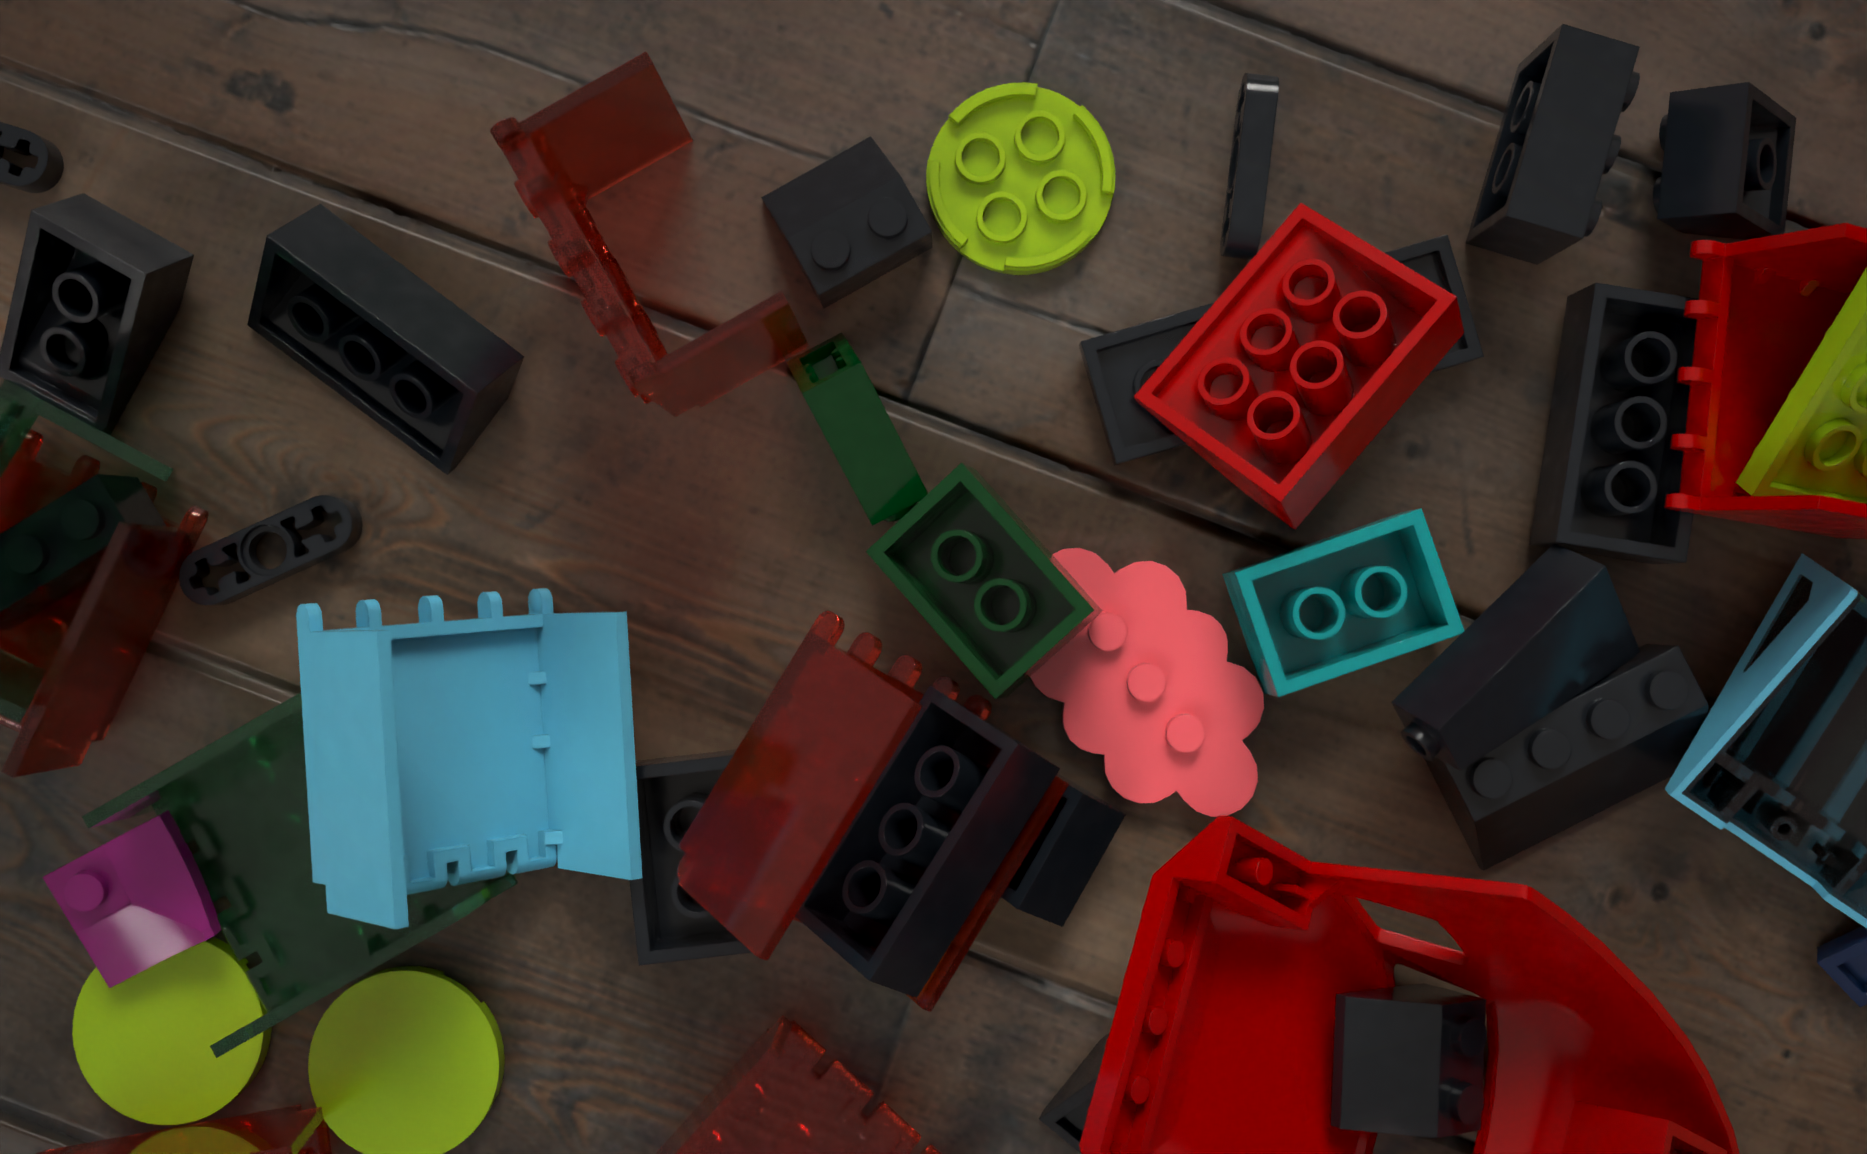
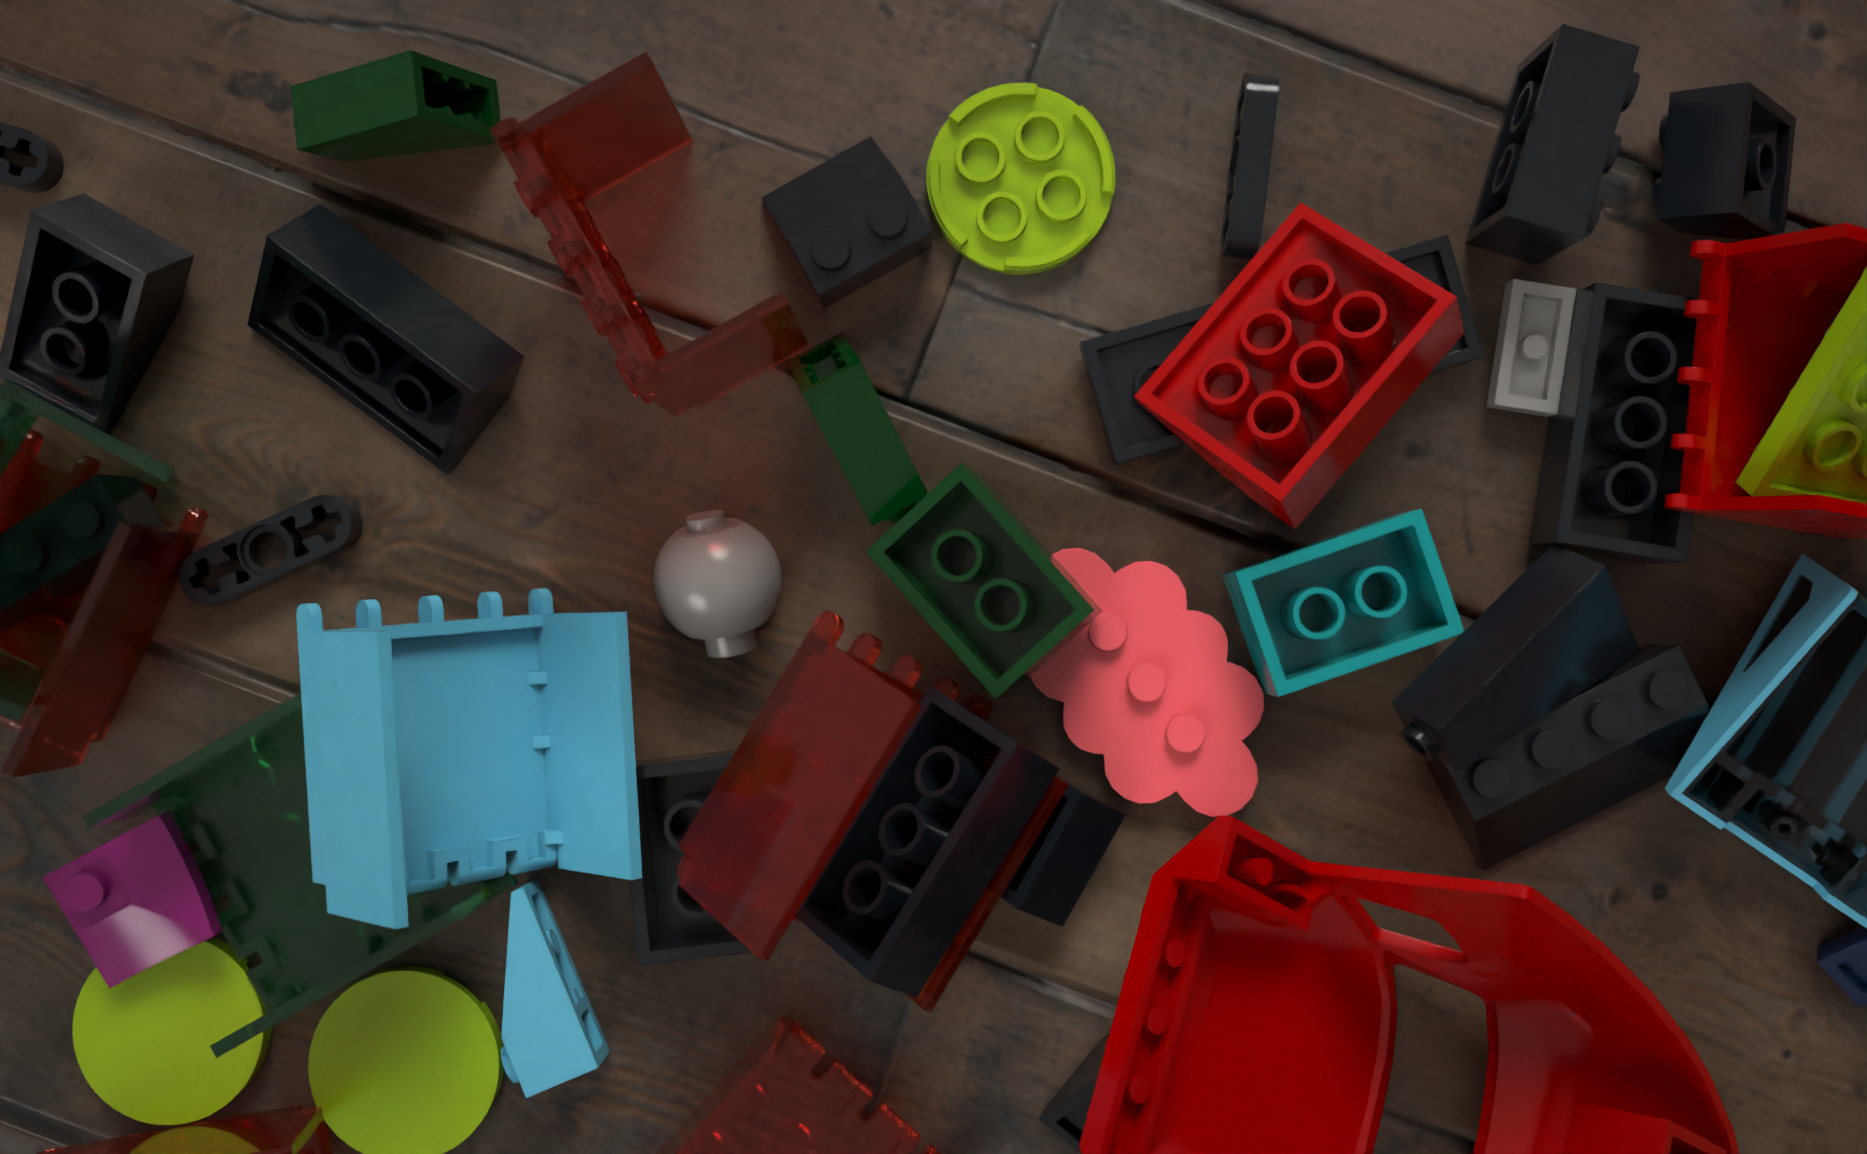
(394, 109): none -> dark green slope
(546, 1012): none -> medium azure slope
(718, 582): none -> light grey brick
(1409, 1061): black slope -> none
(1531, 348): none -> light grey plate

